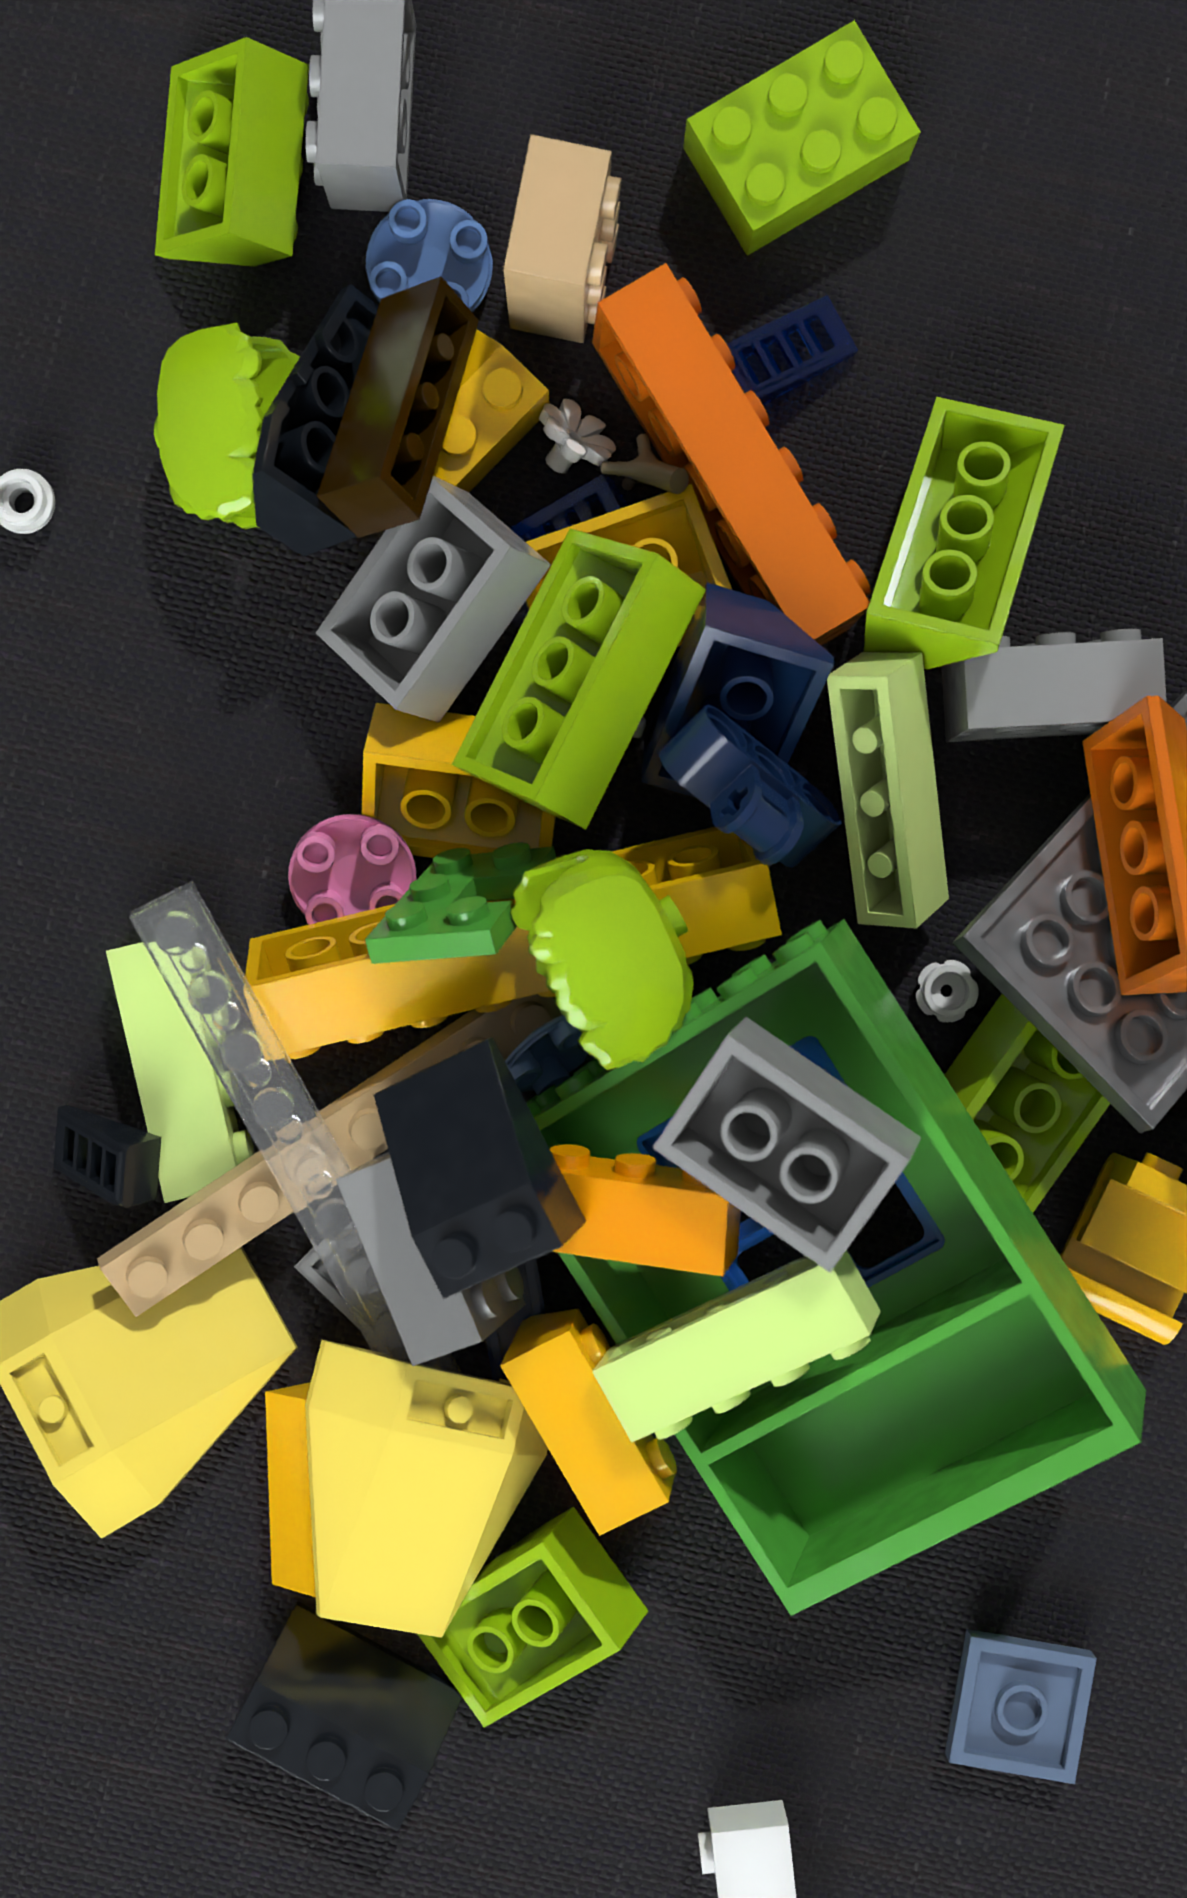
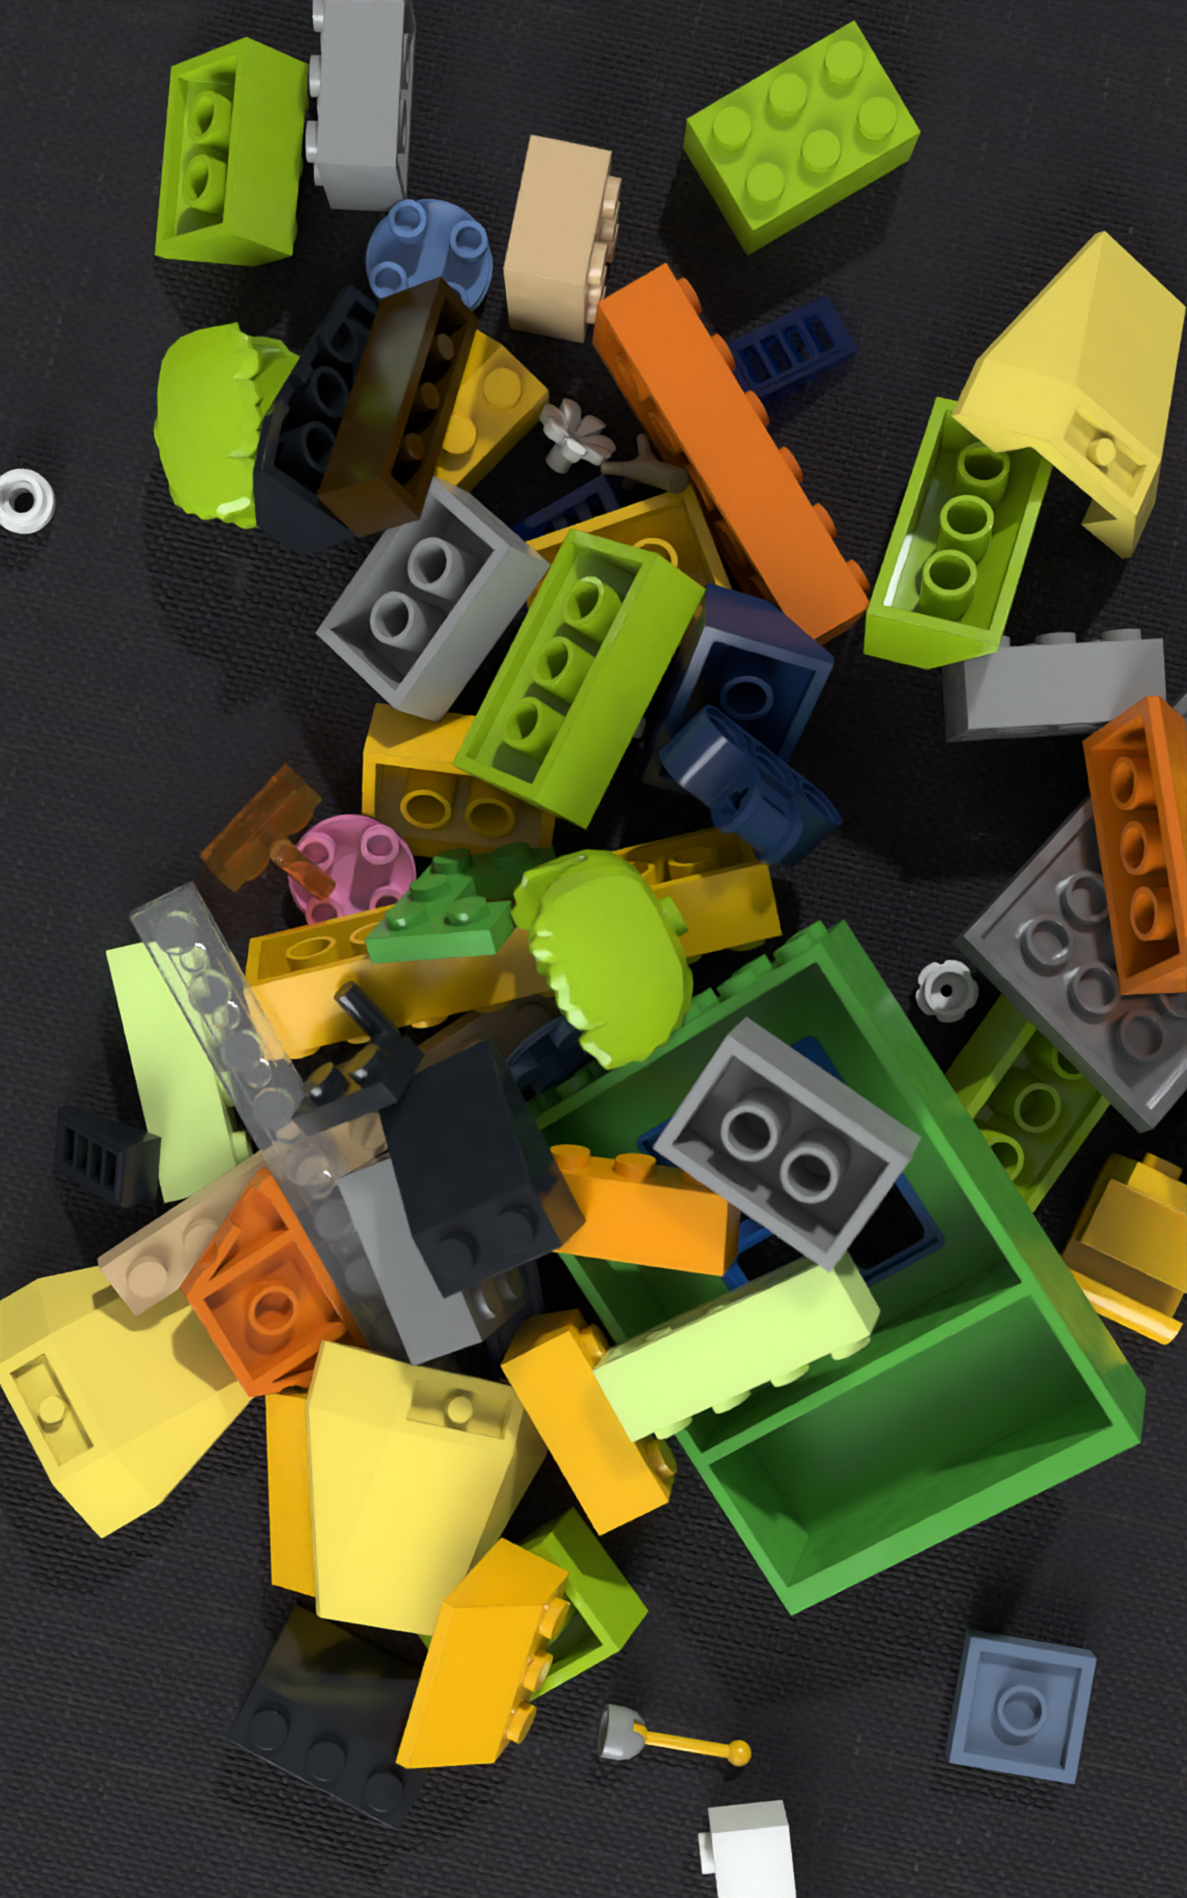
(262, 832): none -> clear orange plate
(267, 1293): none -> orange wing
(367, 1081): none -> black plate
(486, 1660): none -> yellow slope
(625, 1734): none -> hinge
(888, 788): yellowish green brick -> none
(1087, 385): none -> light yellow wedge

